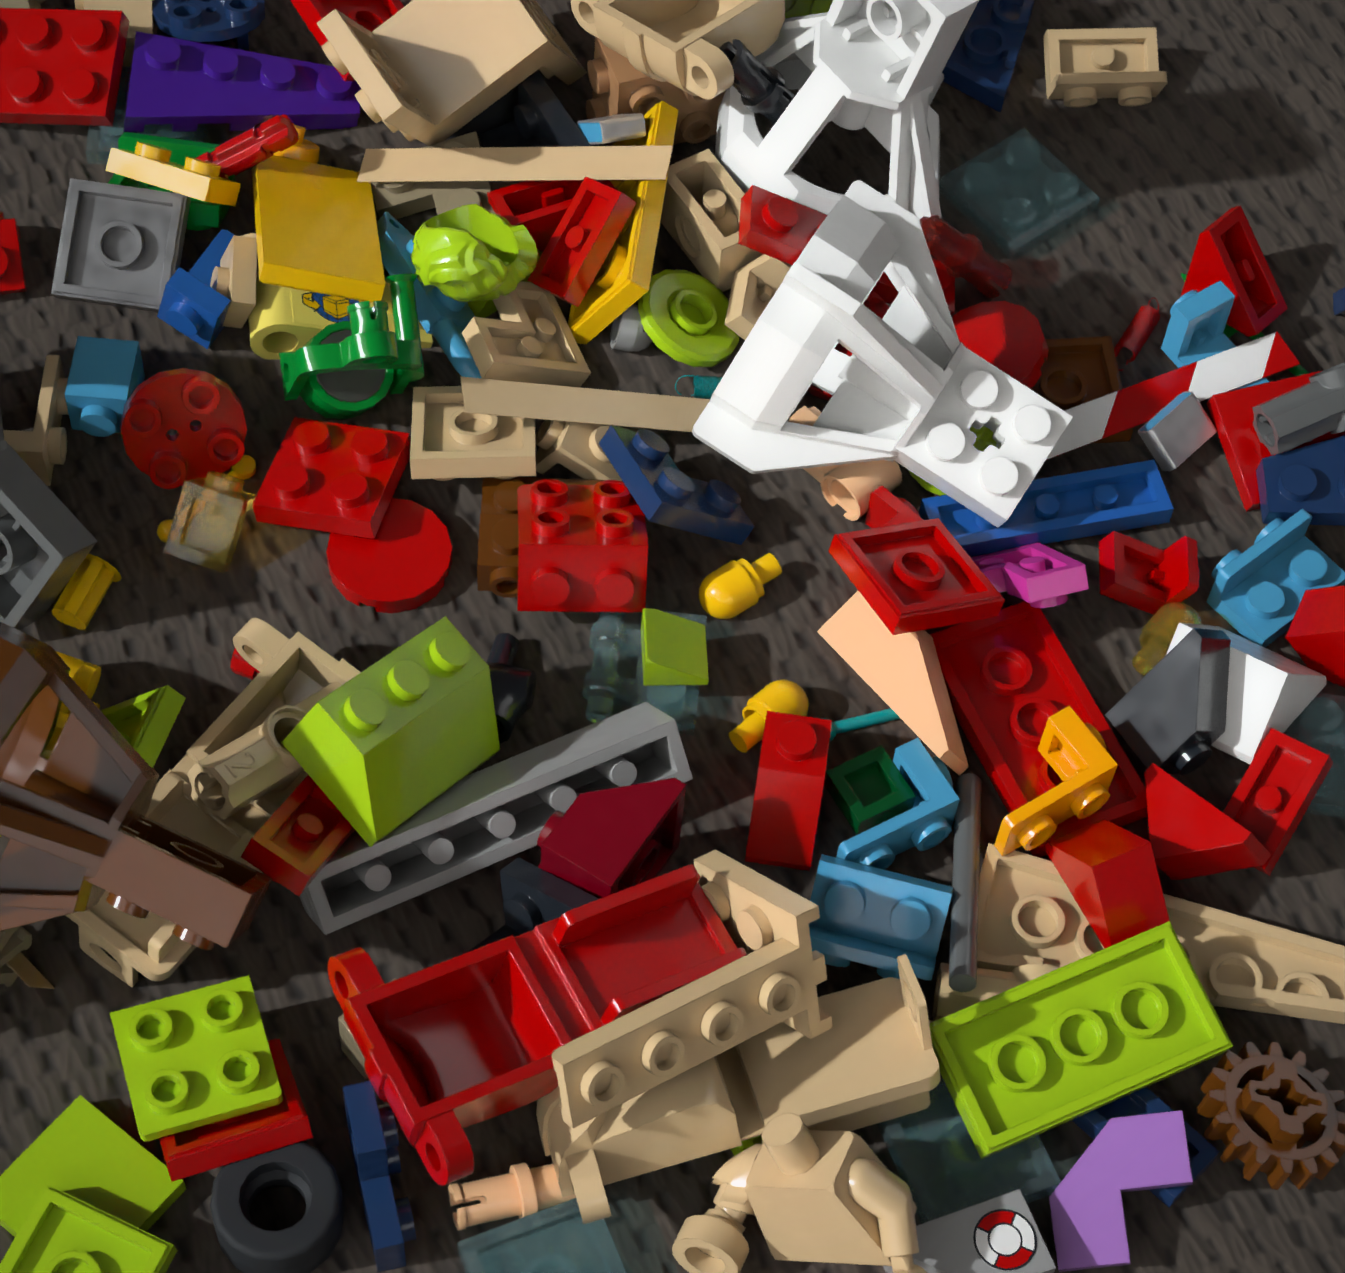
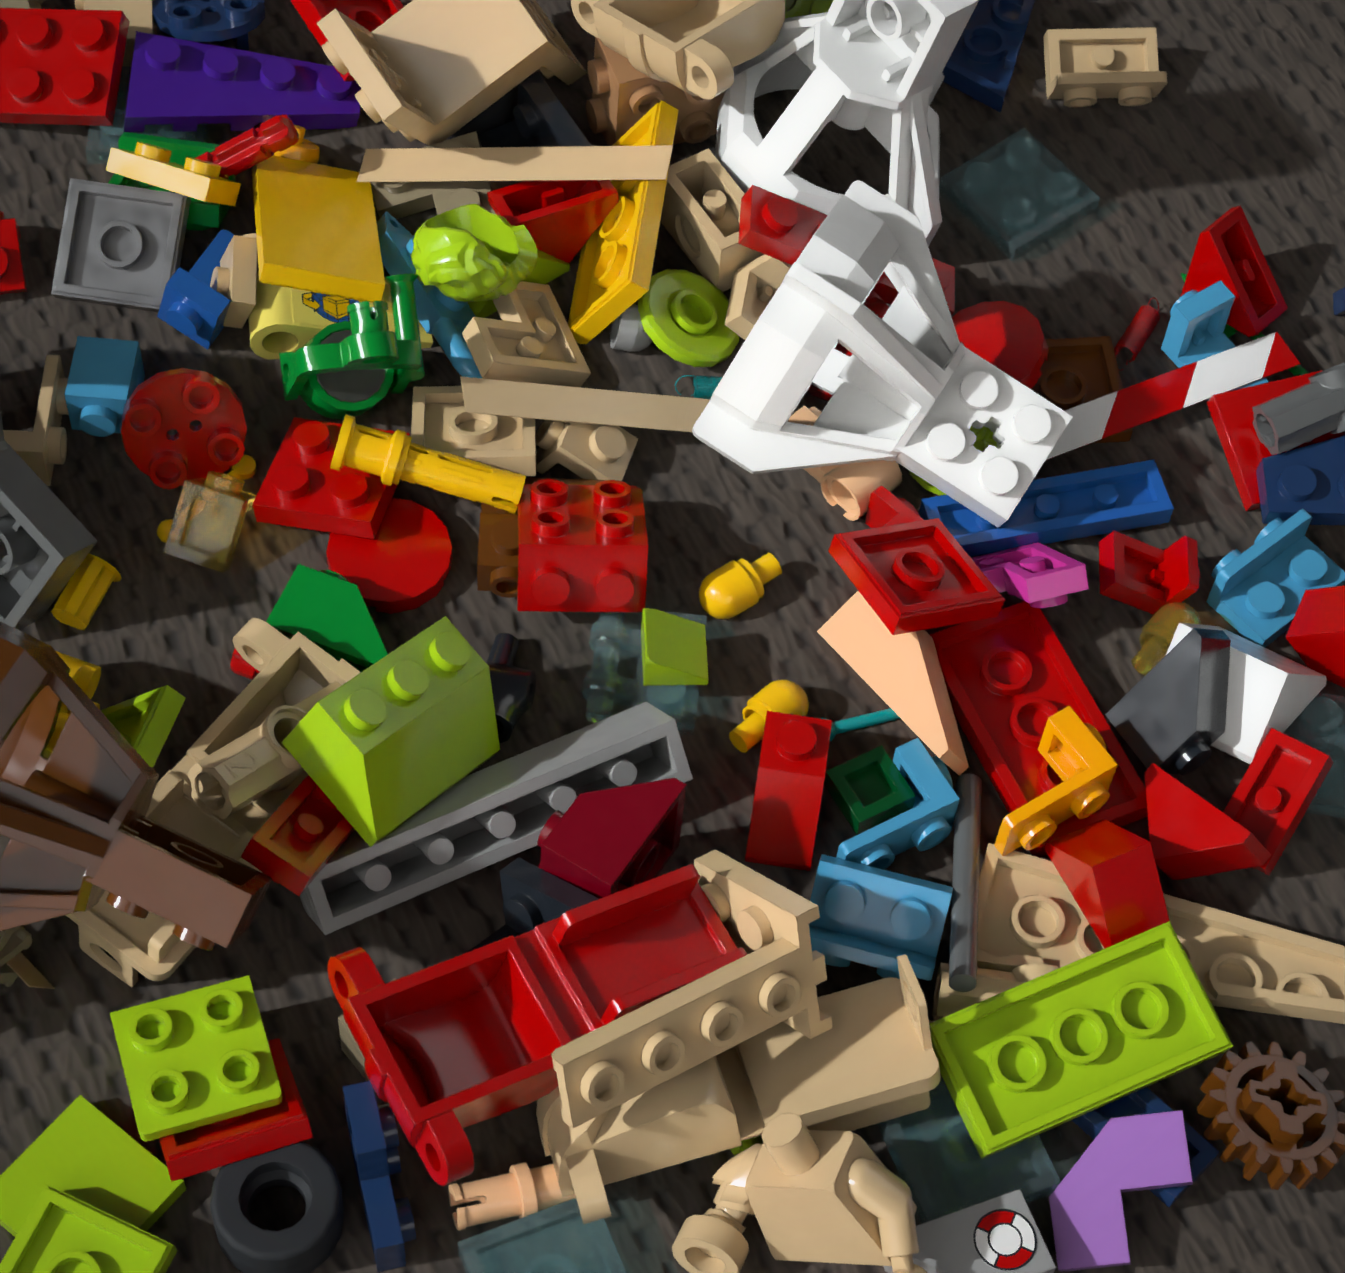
(330, 615): none -> green slope
(397, 459): none -> yellow pin
(582, 241): red plate -> none
(613, 128): flat silver piece -> none
(670, 495): dark blue plate -> none
(760, 86): black pin -> none
(964, 256): clear red axle -> none
(1177, 431): flat silver piece -> none

